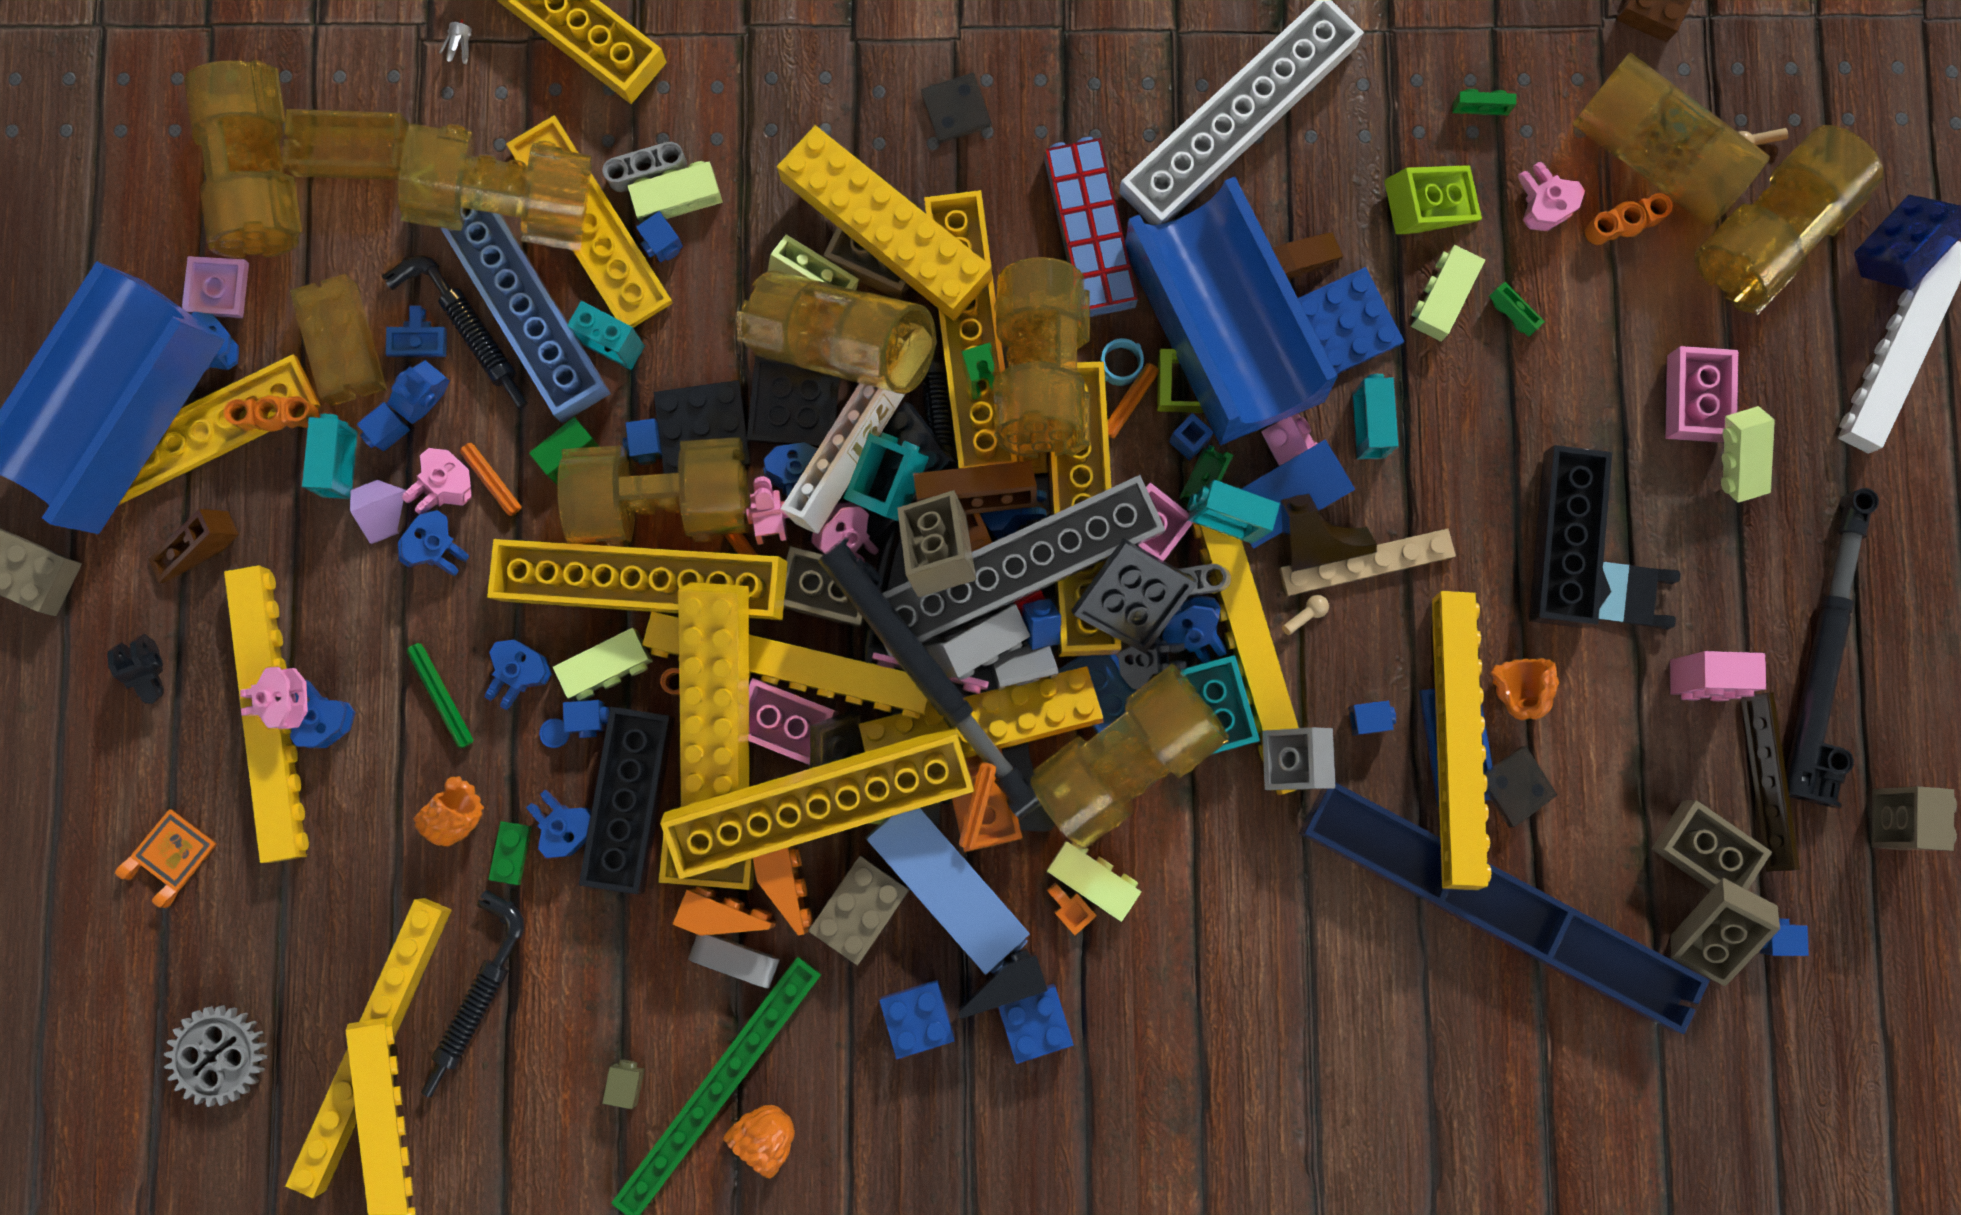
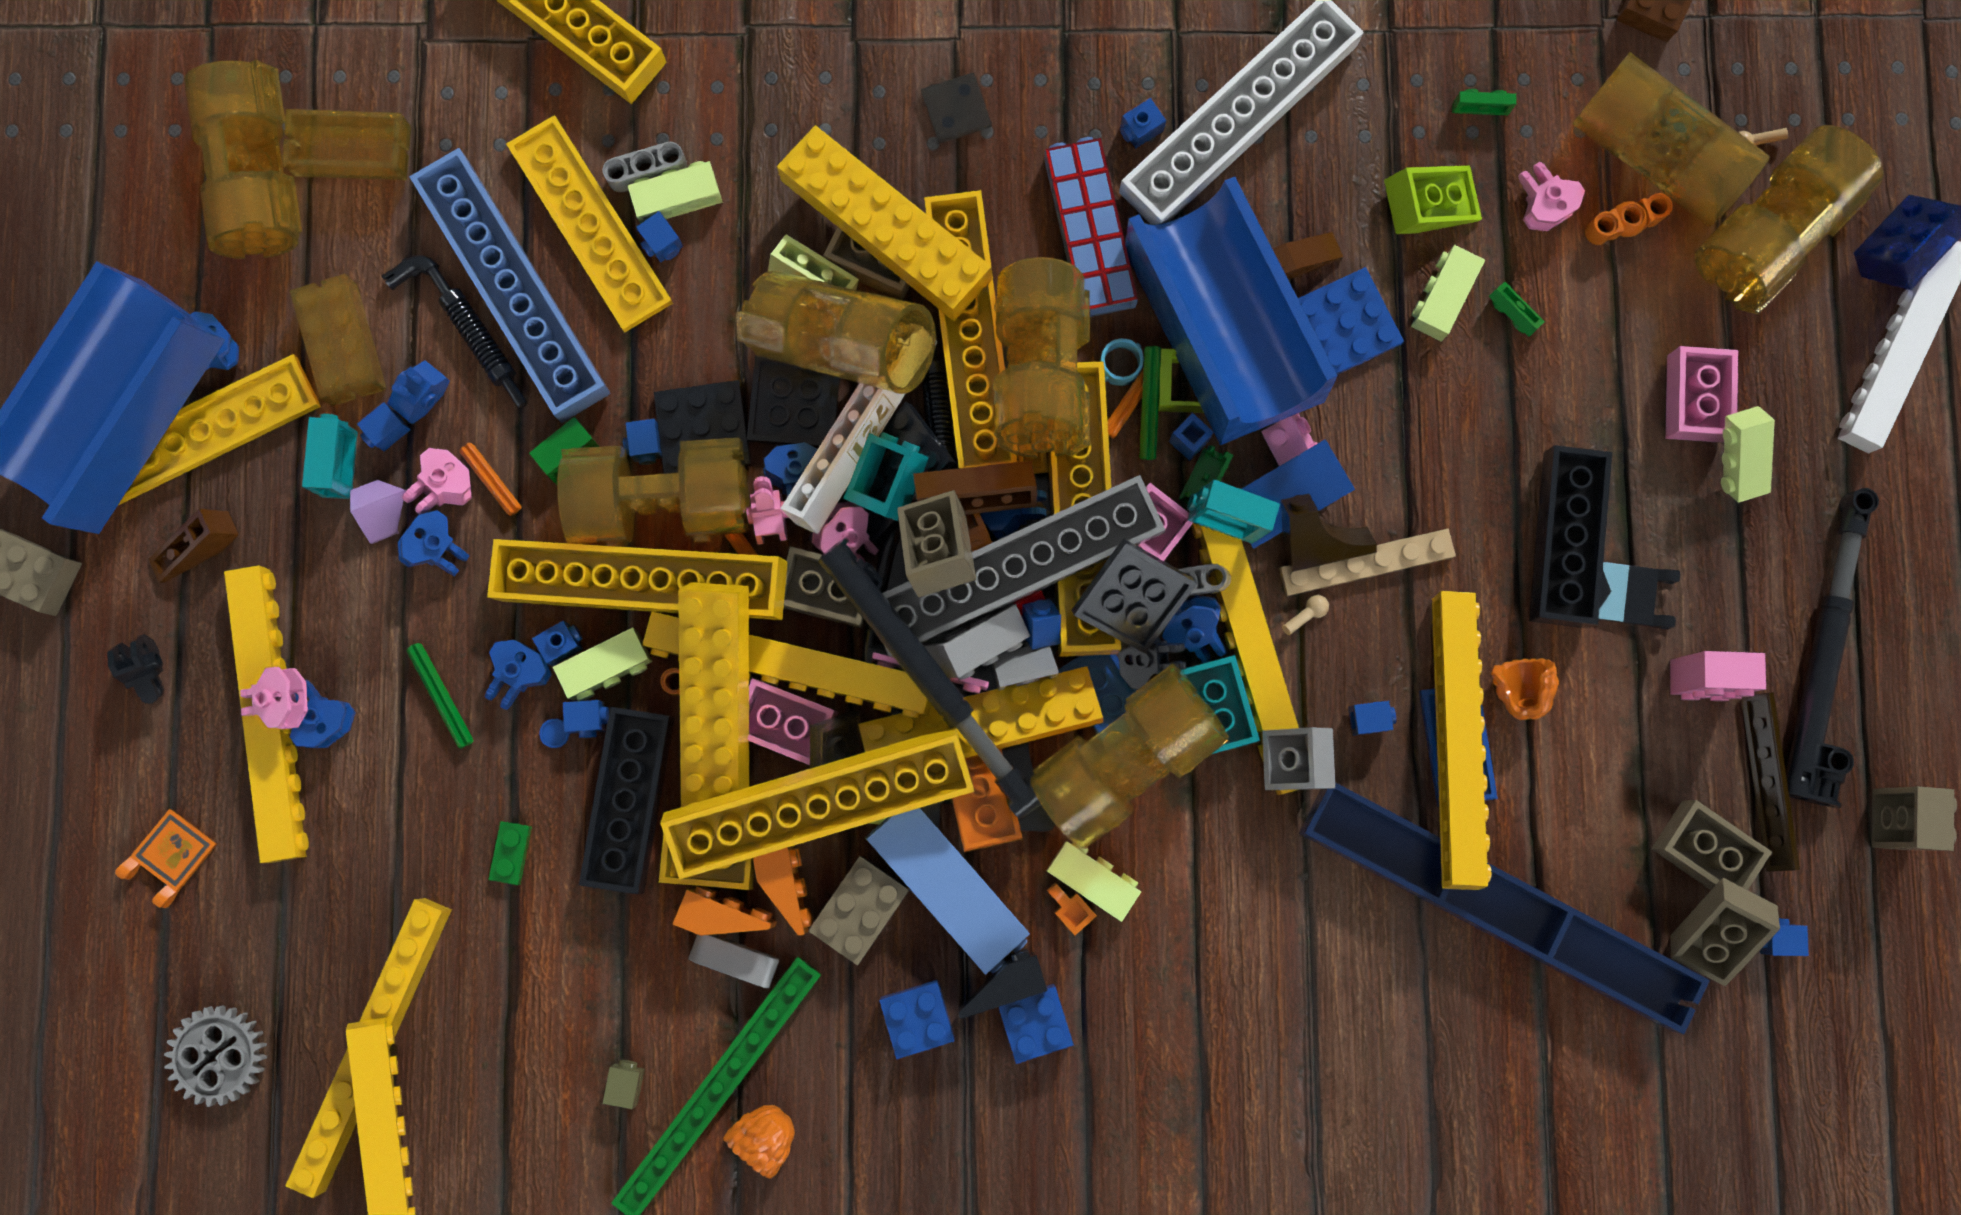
(215, 286): lavender plate -> none
(258, 411): orange piece -> none
(416, 337): blue hinge -> none
(444, 179): clear yellow cylinder -> none
(450, 813): orange hair -> none
(458, 33): flat silver piece -> none
(480, 994): black piece -> none
(558, 642): none -> blue brick
(558, 827): blue hinge -> none
(599, 330): teal window -> none
(977, 805): orange axle -> none
(978, 365): green hinge -> none
(1142, 123): none -> blue brick
(1150, 403): none -> green axle
(1375, 417): teal window -> none
(1518, 786): clear smoke tile -> none

